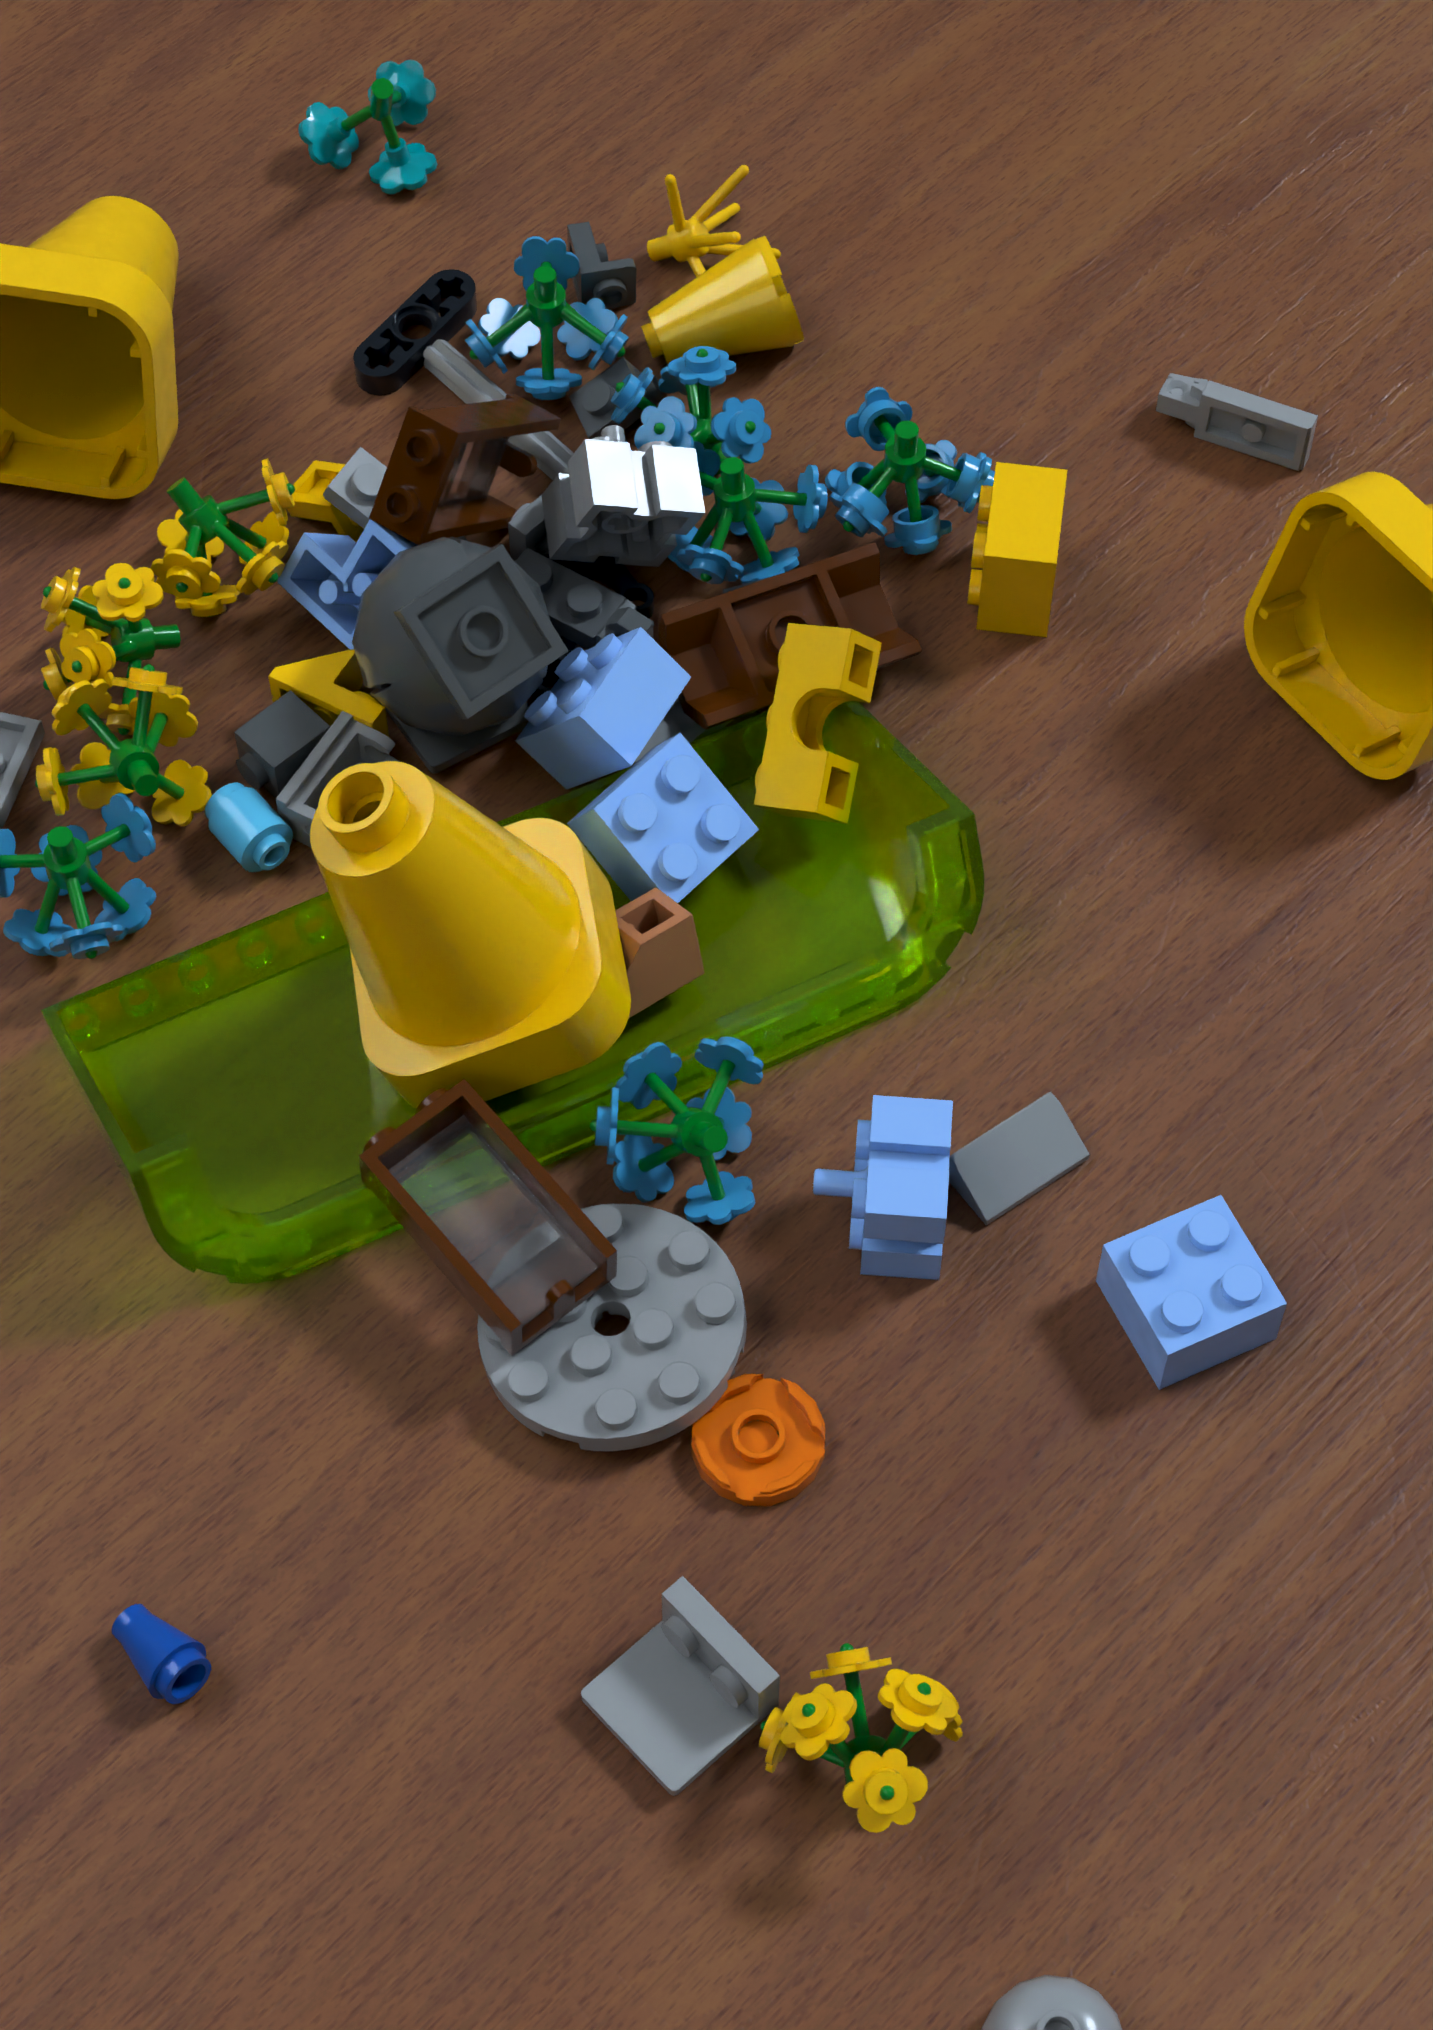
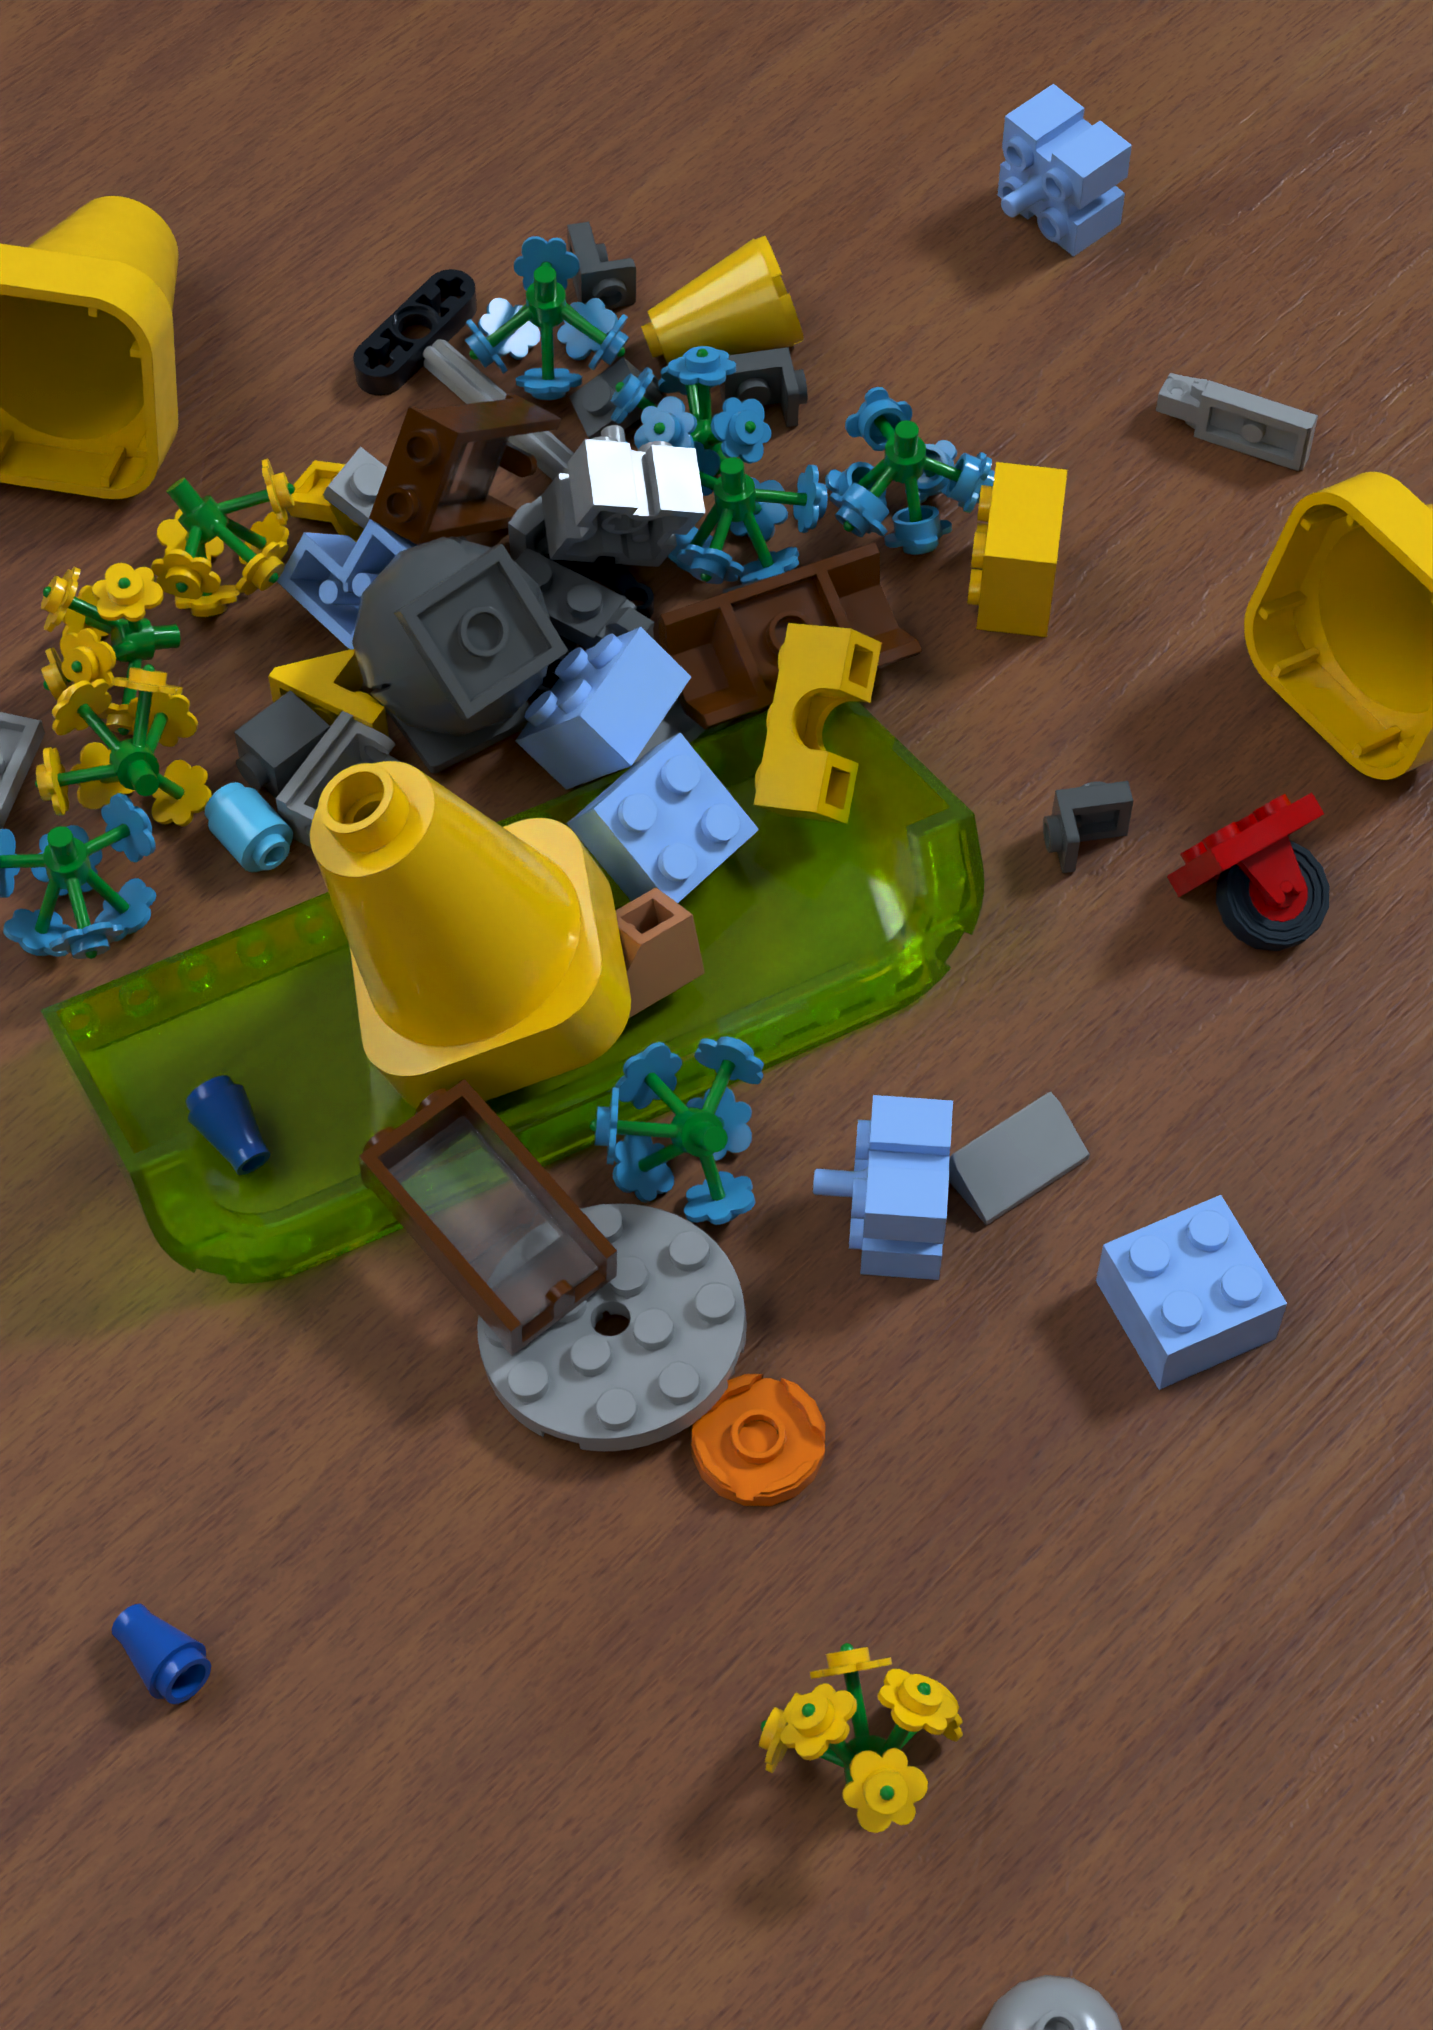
(228, 1122): none -> blue cone
(394, 97): teal plant -> none
(684, 1690): light grey bracket -> none
(690, 238): yellow plant -> none
(769, 379): none -> dark grey bracket
(1062, 170): none -> light blue brick
(1086, 814): none -> dark grey bracket
(1266, 884): none -> plate

